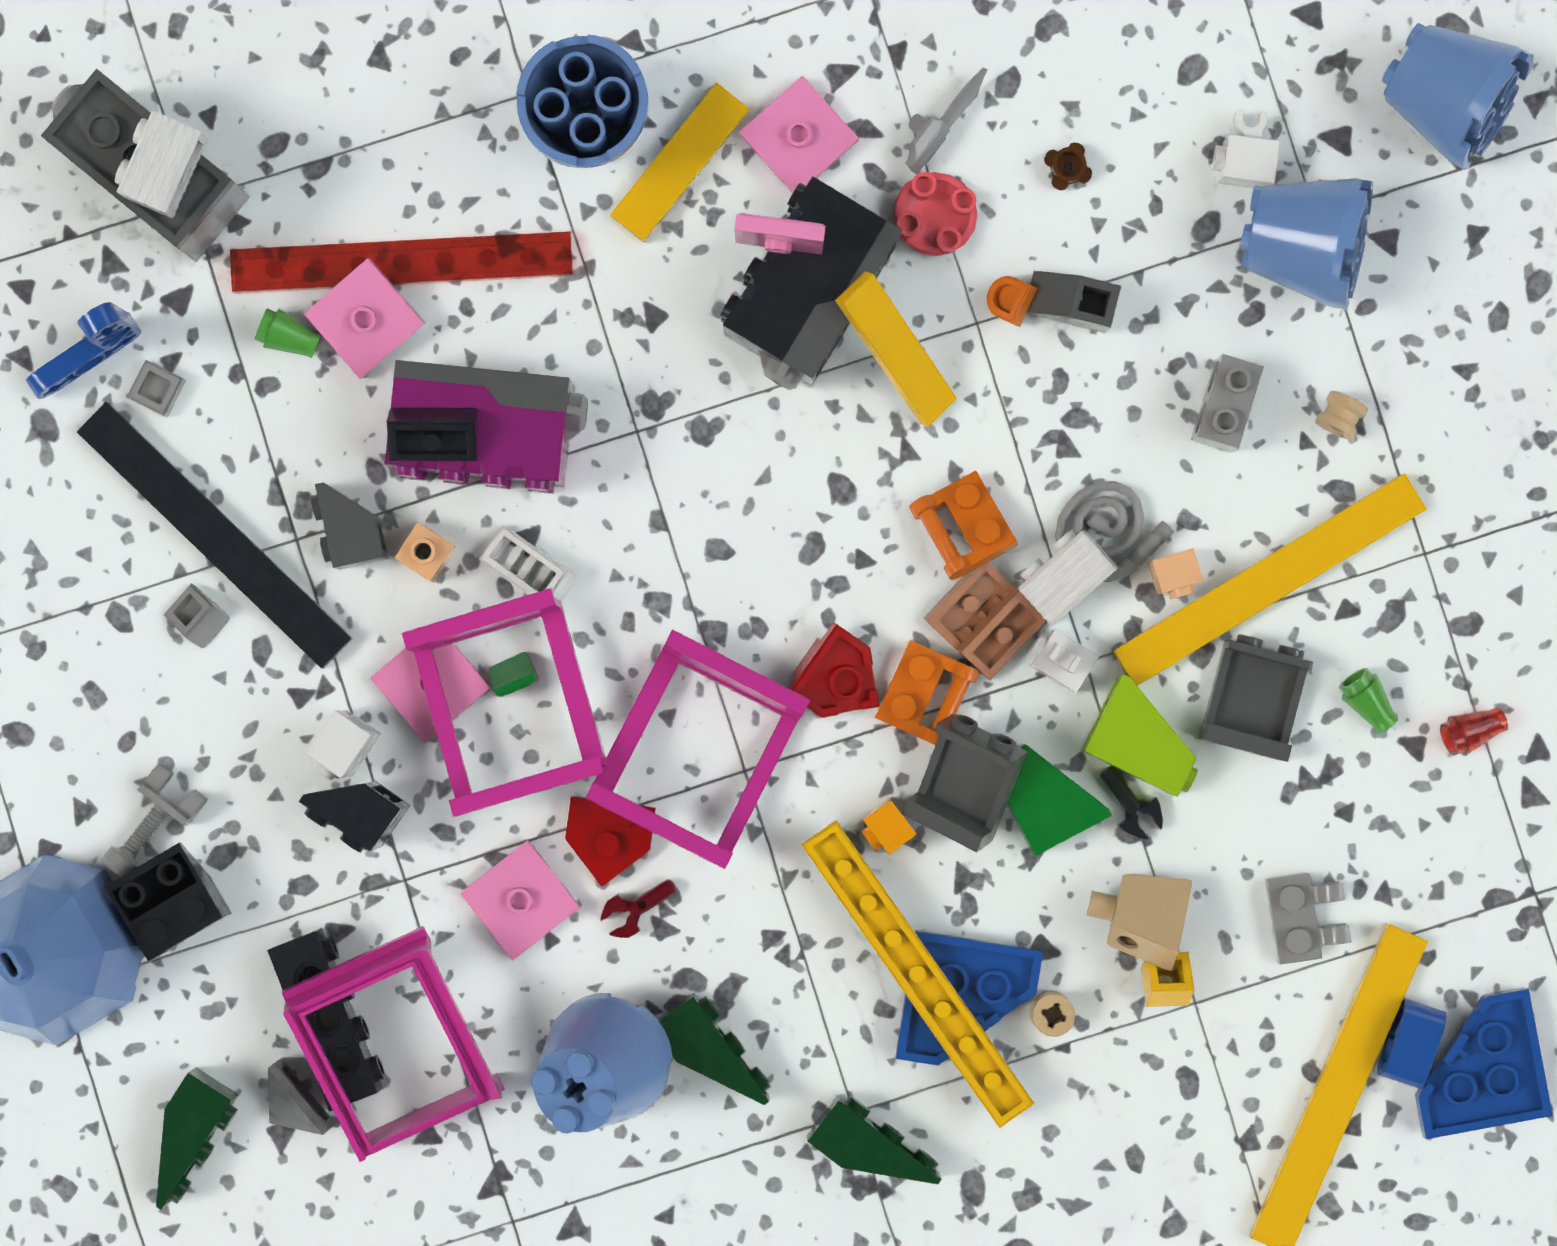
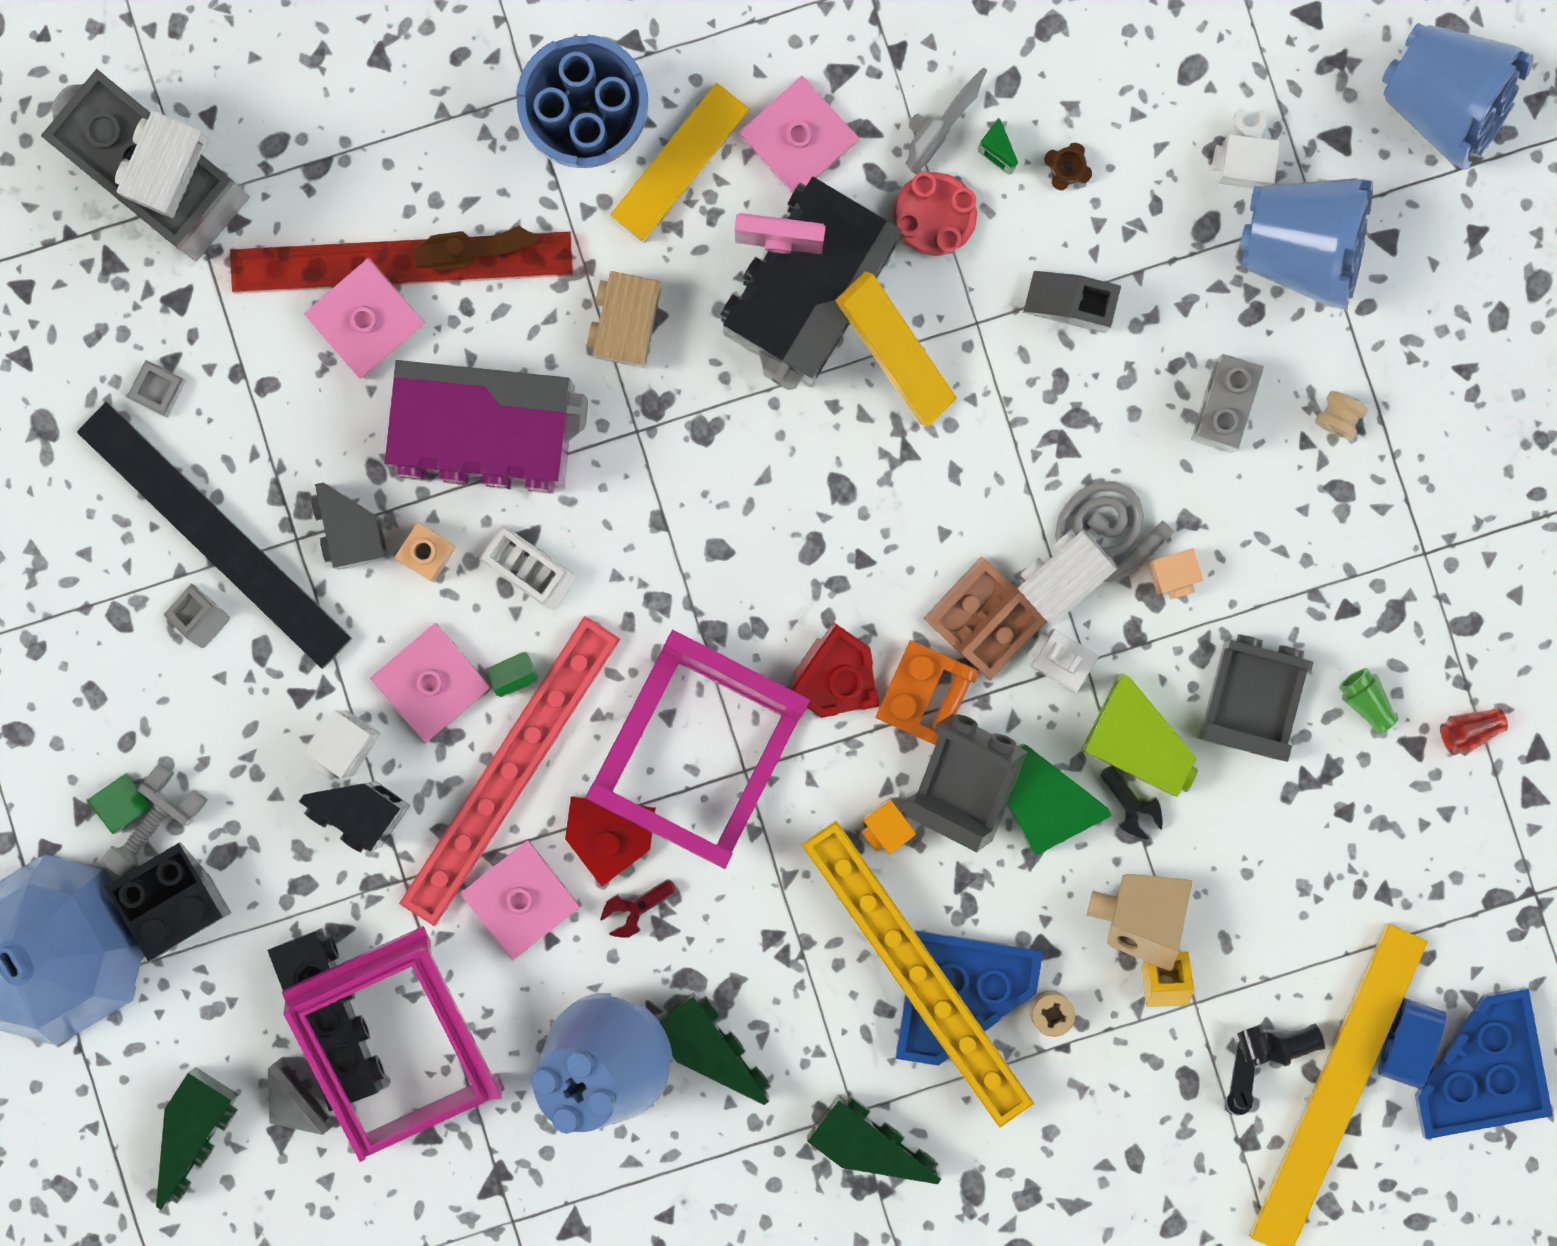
(106, 332): blue beam -> none
(119, 804): none -> green slope
(286, 334): bright green cone -> none
(432, 434): black slope -> none
(456, 250): none -> reddish brown piece
(483, 621): dark pink piece -> none
(509, 771): none -> coral tile
(625, 319): none -> tan brick
(976, 519): orange plate -> none
(998, 149): none -> green slope
(1010, 299): orange tile -> none
(1259, 1048): none -> black pin
(1269, 579): yellow tile -> none
(1294, 917): light grey plate -> none

